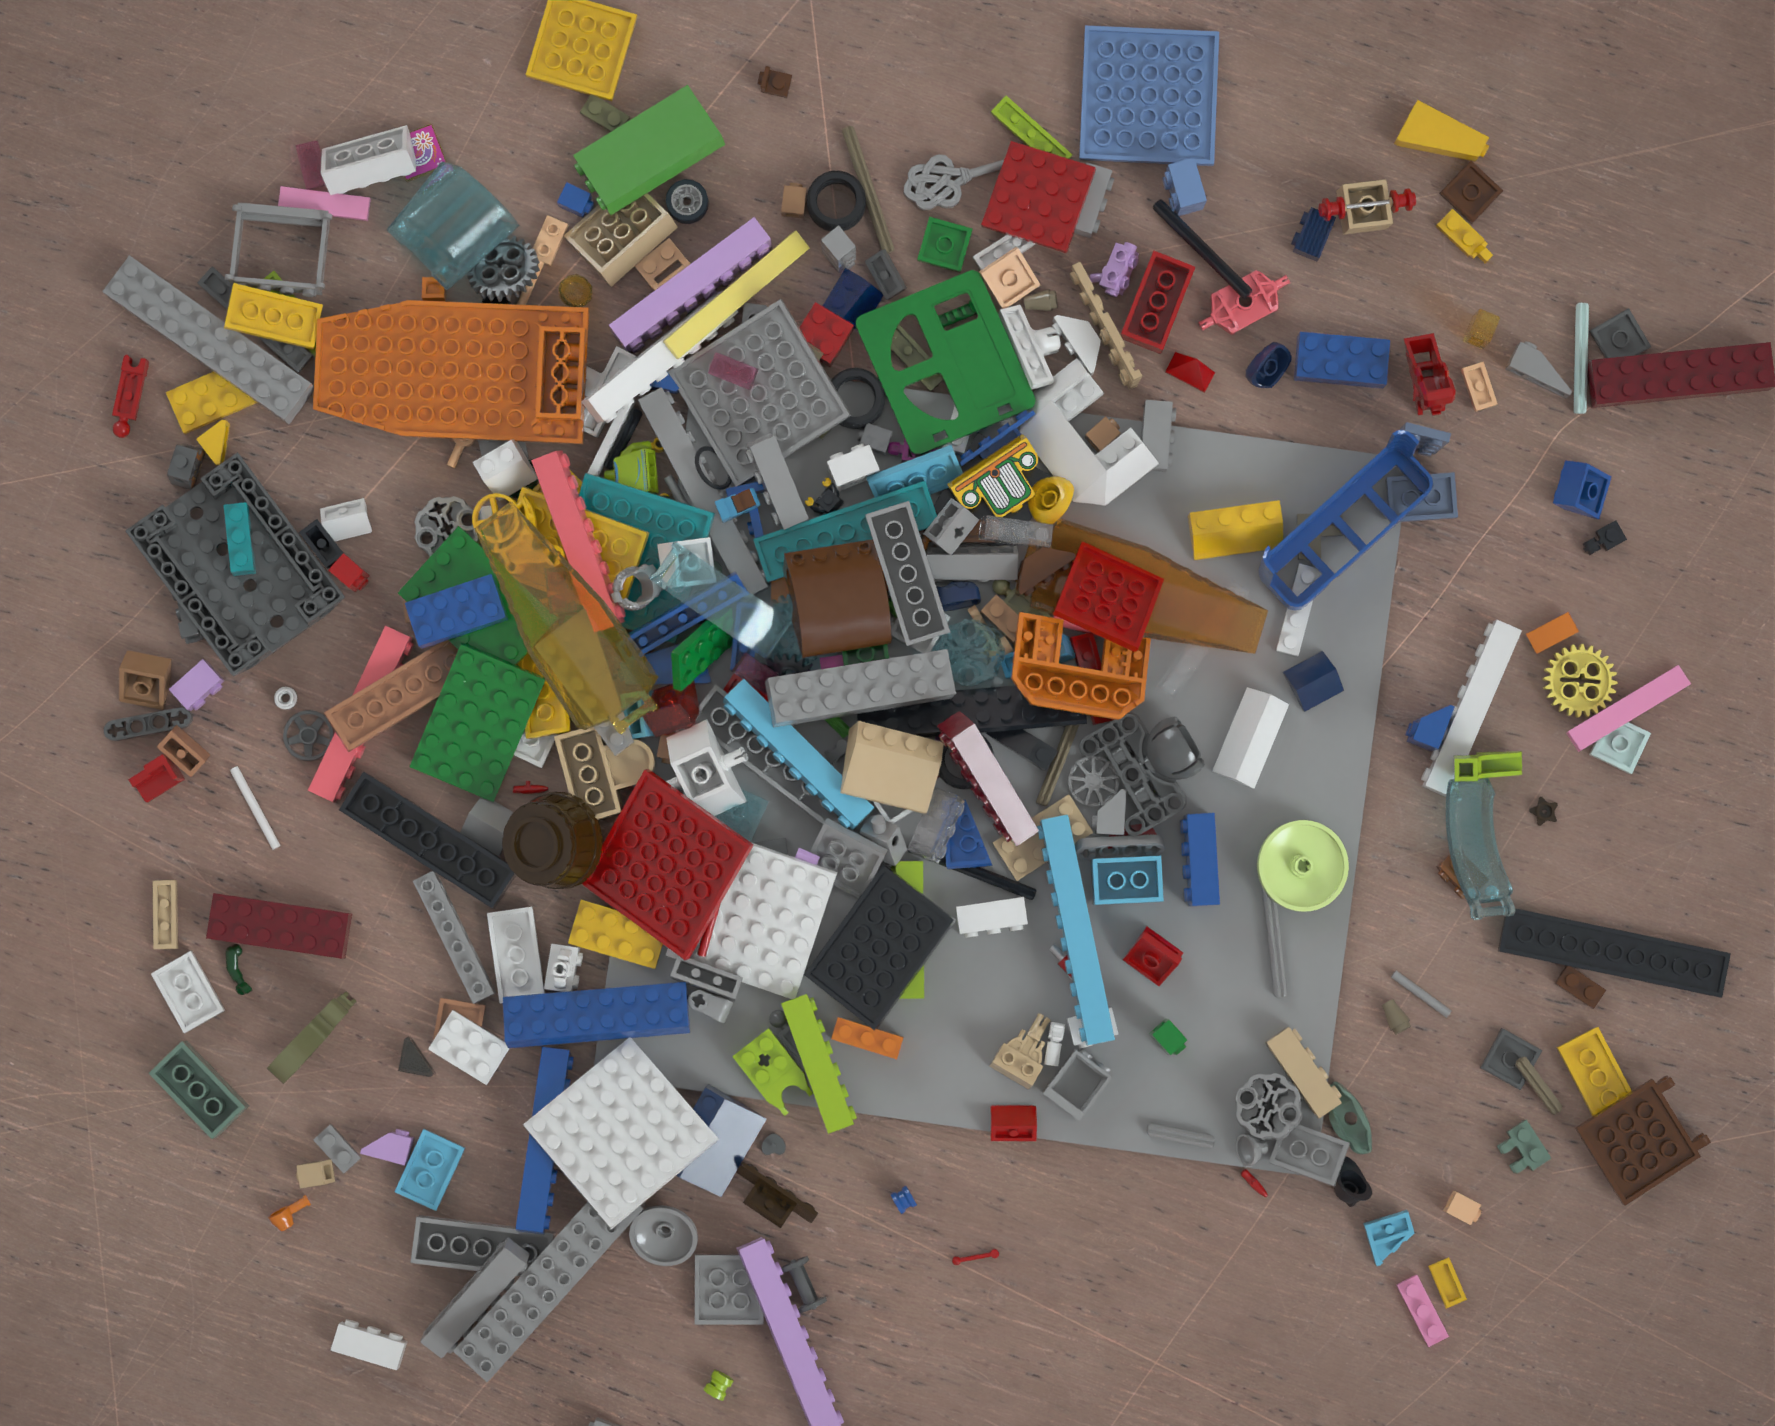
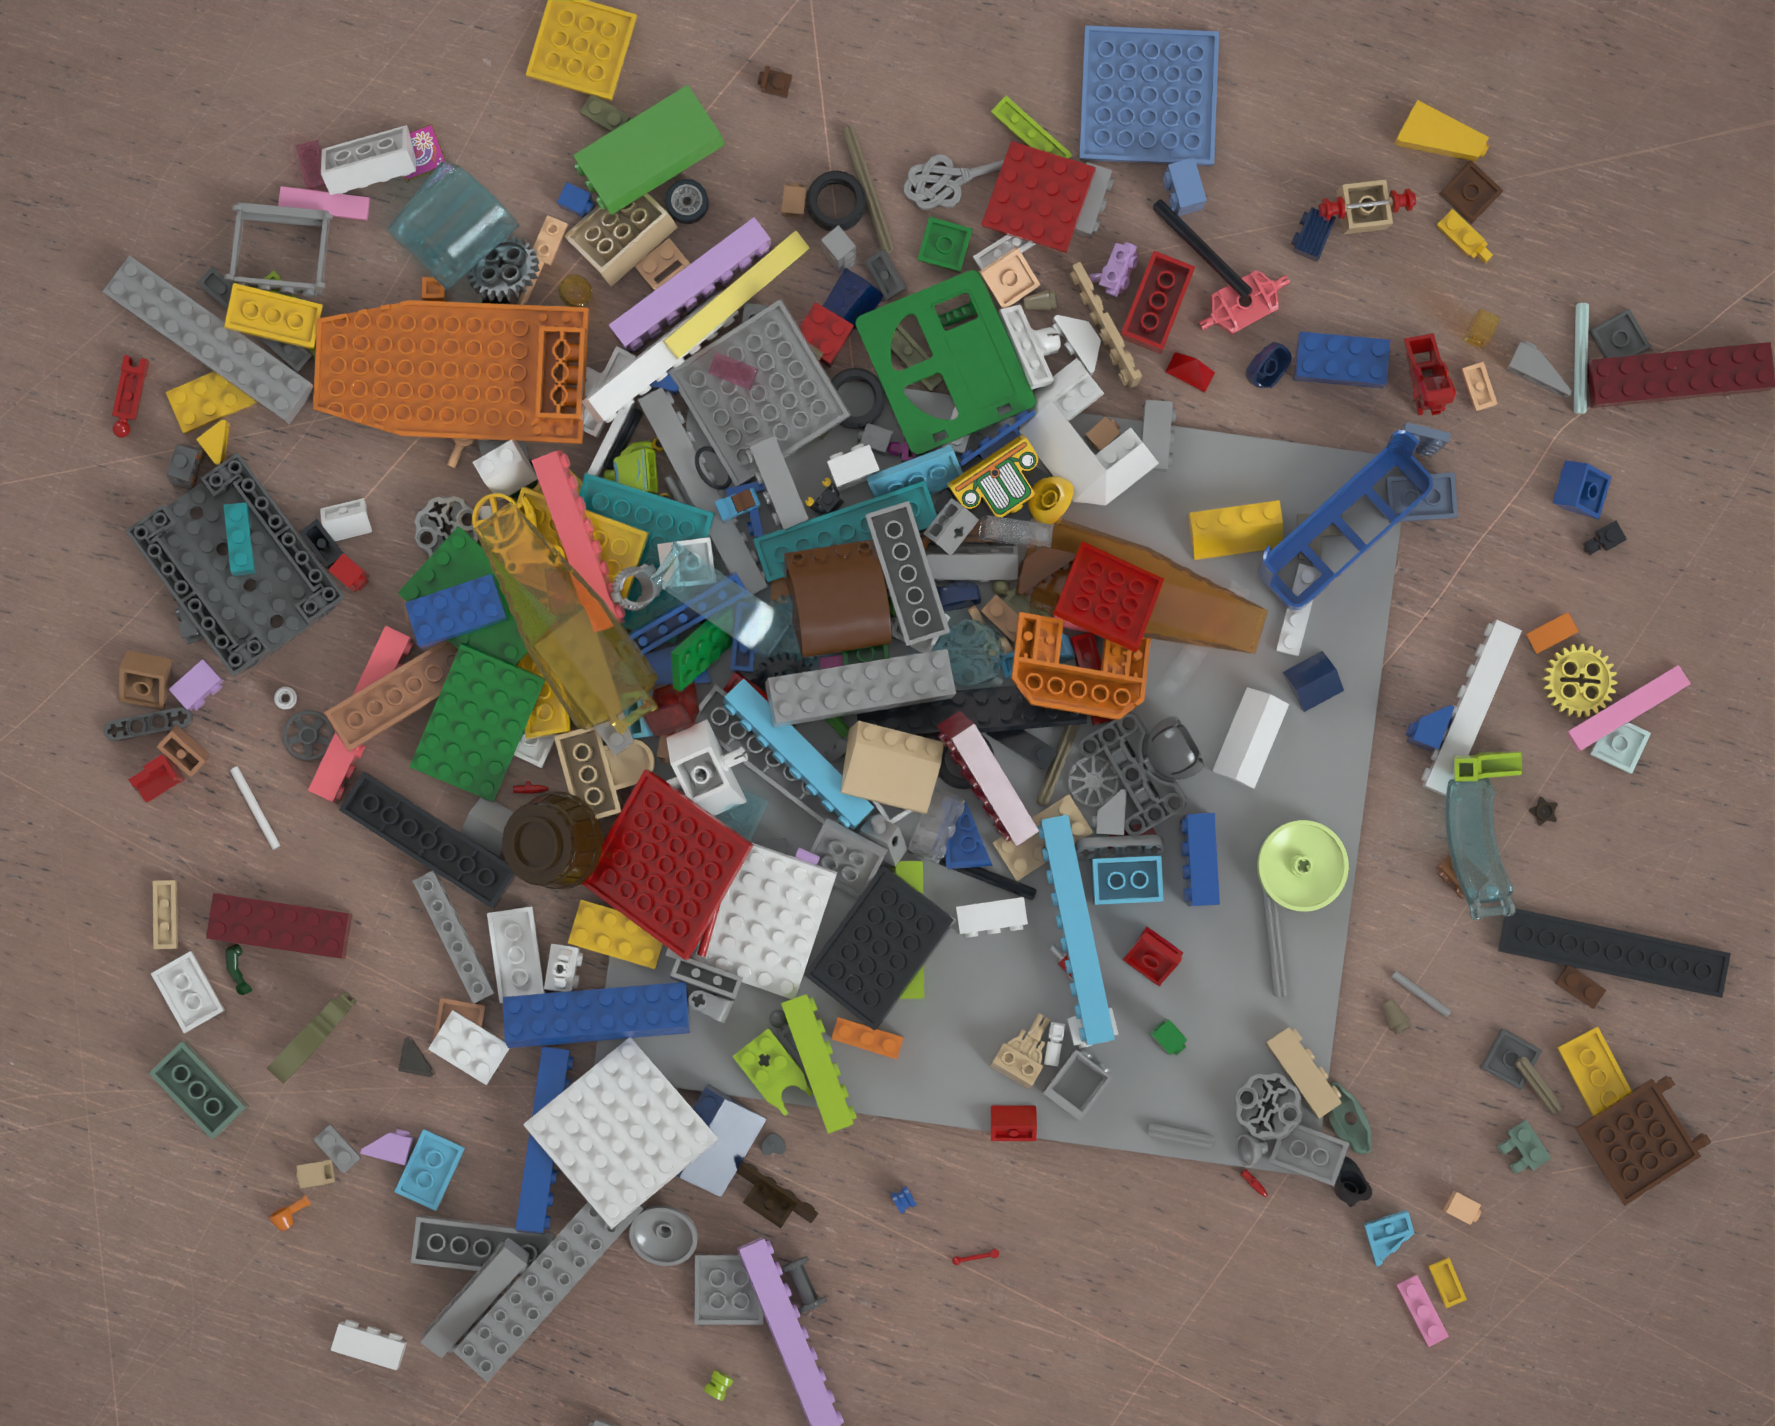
(753, 672): clear pink plate -> none

